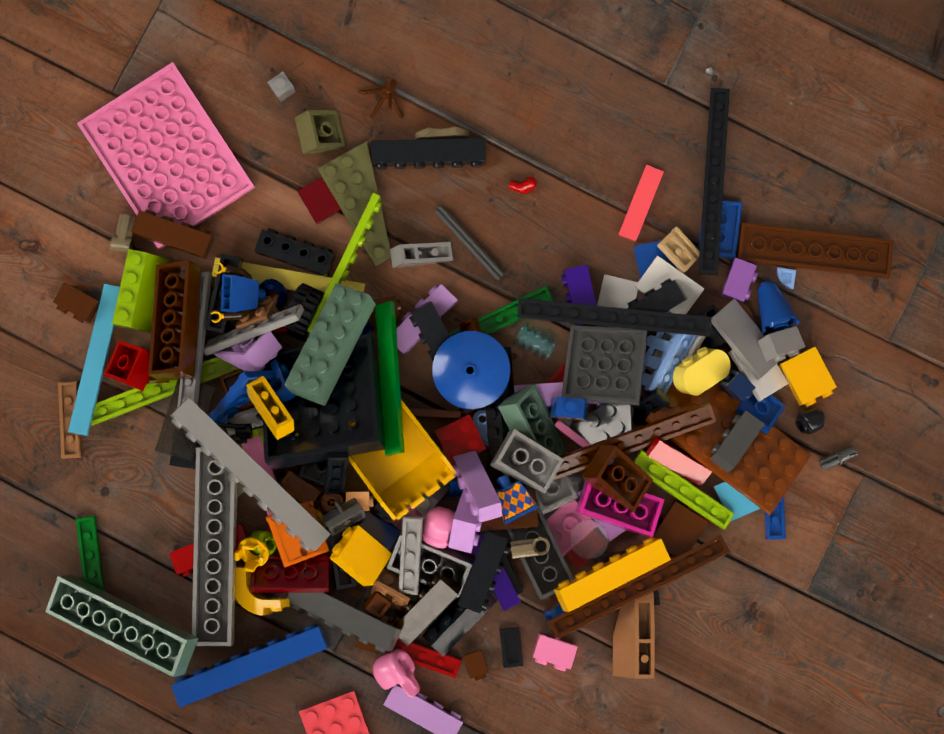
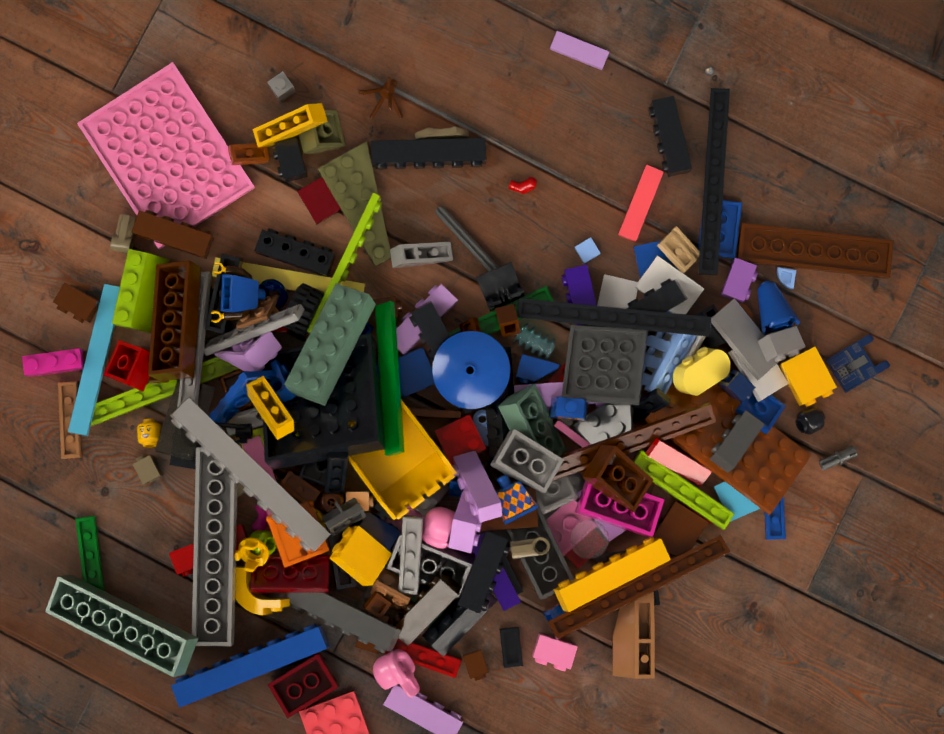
(53, 362): none -> dark pink brick
(147, 469): none -> dark tan brick
(148, 433): none -> yellow head
(248, 154): none -> dark orange plate
(260, 523): none -> dark pink arm
(290, 125): none -> yellow brick
(290, 160): none -> black brick
(303, 685): none -> dark red brick
(414, 372): none -> blue tile
(500, 286): none -> black hinge
(507, 320): none -> reddish brown brick
(534, 369): none -> blue slope
(579, 50): none -> lavender tile
(587, 250): none -> light blue tile
(670, 136): none -> black brick
(853, 365): none -> dark blue flag

